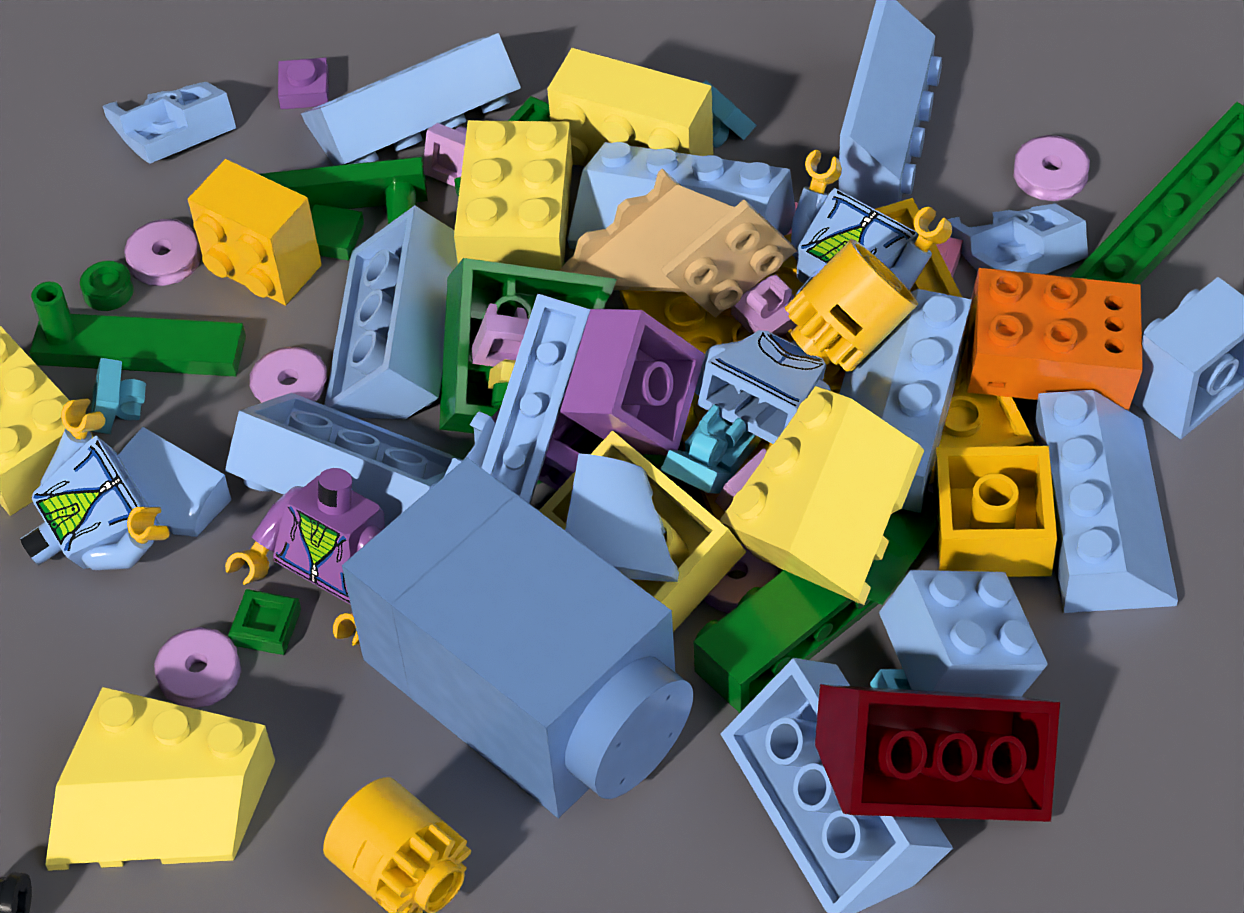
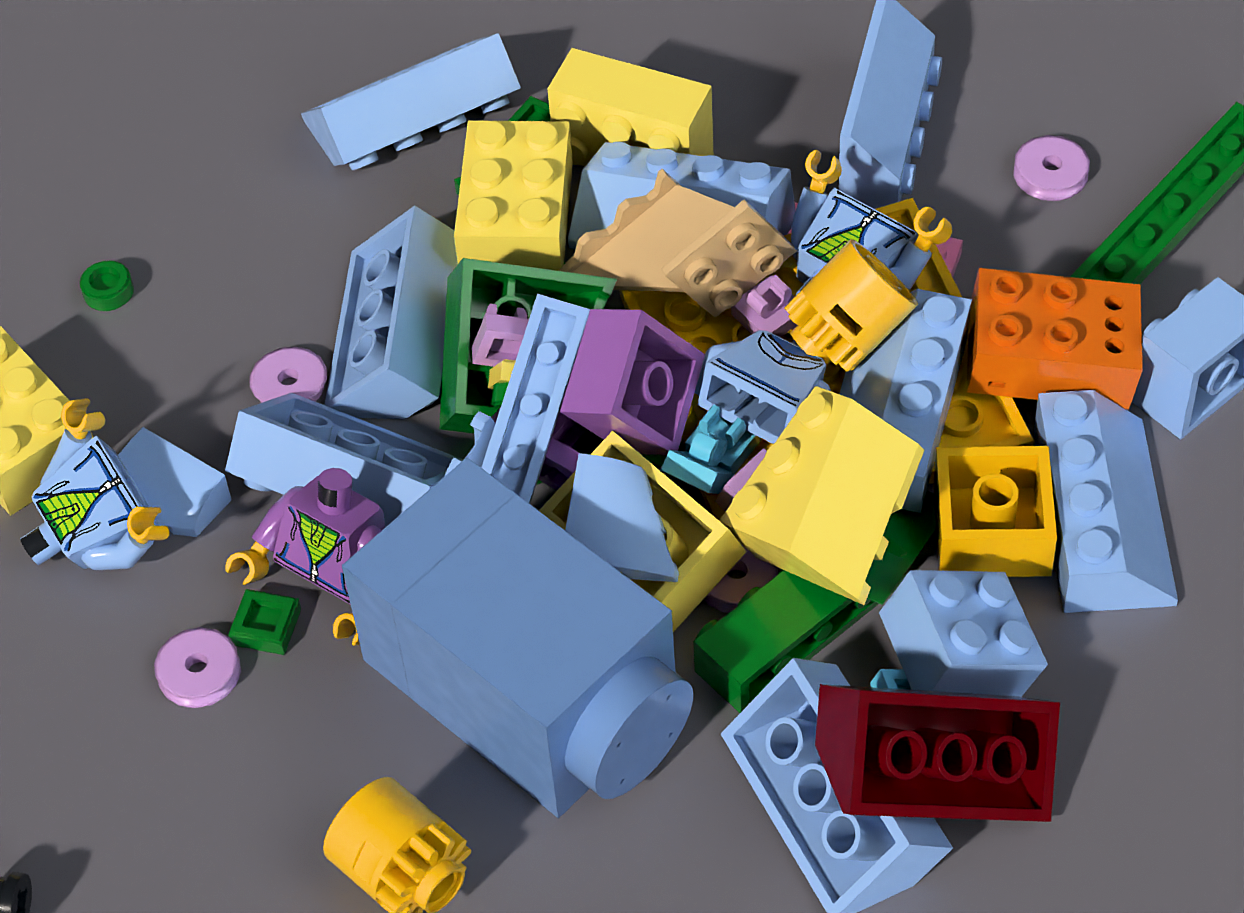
(115, 396): medium azure tile -> none
(136, 341): green piece -> none
(157, 785): light yellow wedge -> none
(164, 269): lavender piece -> none
(172, 120): light blue slope -> none
(255, 232): yellow brick -> none
(303, 83): medium lavender plate -> none
(336, 230): green tile -> none
(360, 185): green piece -> none
(444, 152): lavender tile -> none
(727, 116): medium azure tile -> none
(1024, 240): light blue slope -> none

